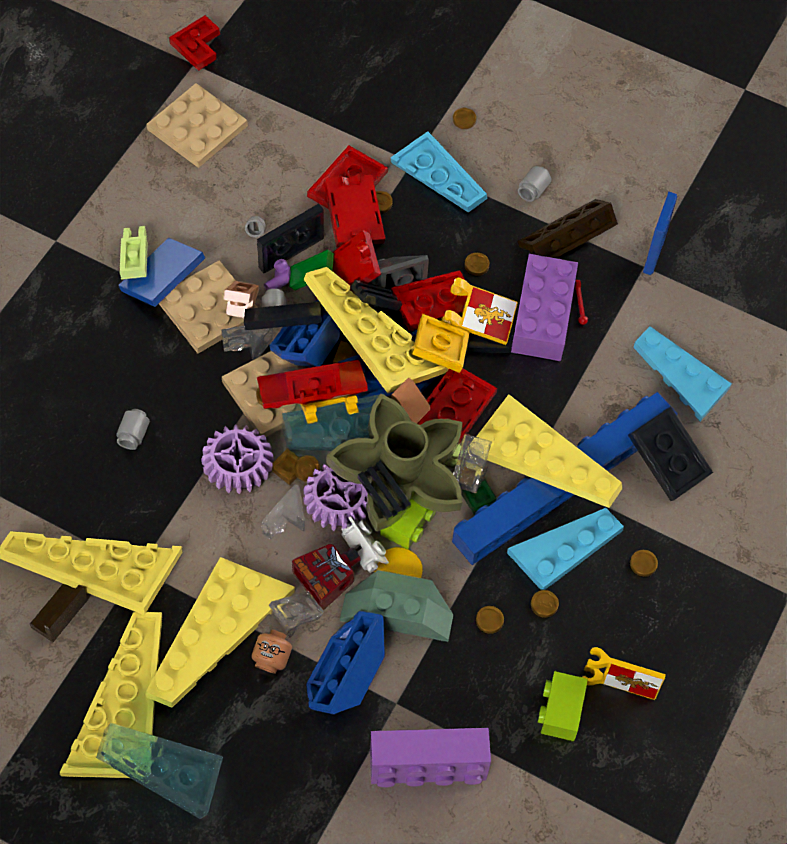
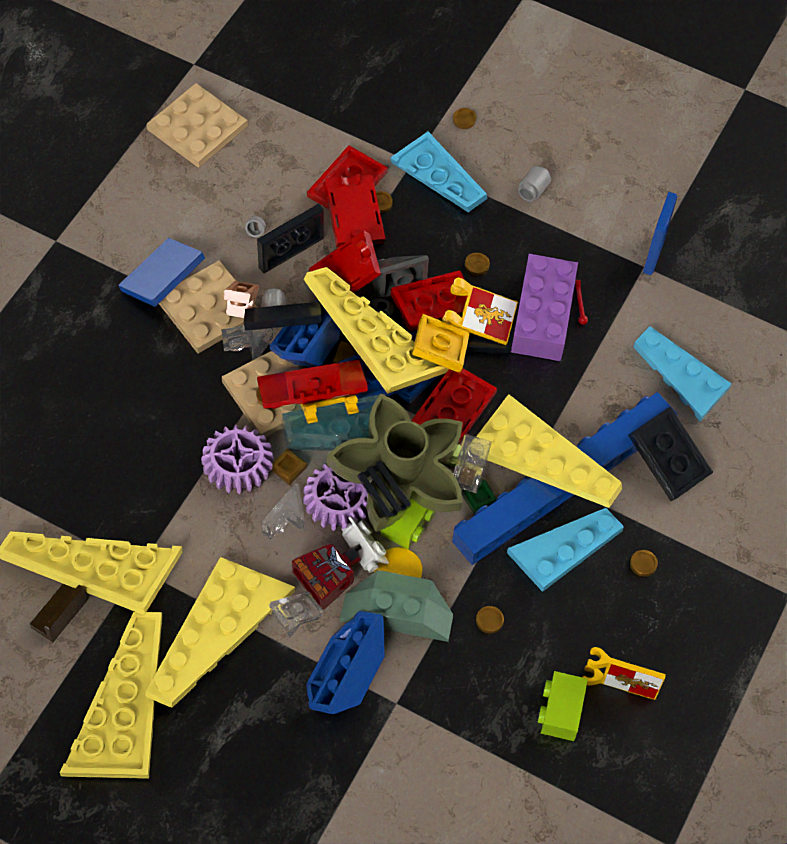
(132, 429): light grey brick -> none
(133, 254): yellowish green hinge -> none
(165, 767): clear light blue wedge -> none
(192, 42): red plate -> none
(271, 651): nougat head -> none
(281, 277): medium lavender arm -> none
(305, 467): pearl gold piece -> none
(316, 262): green tile -> none
(376, 295): black tile -> none
(411, 400): nougat slope -> none
(429, 756): medium lavender brick -> none
(544, 603): pearl gold piece -> none
(571, 230): dark brown fence -> none

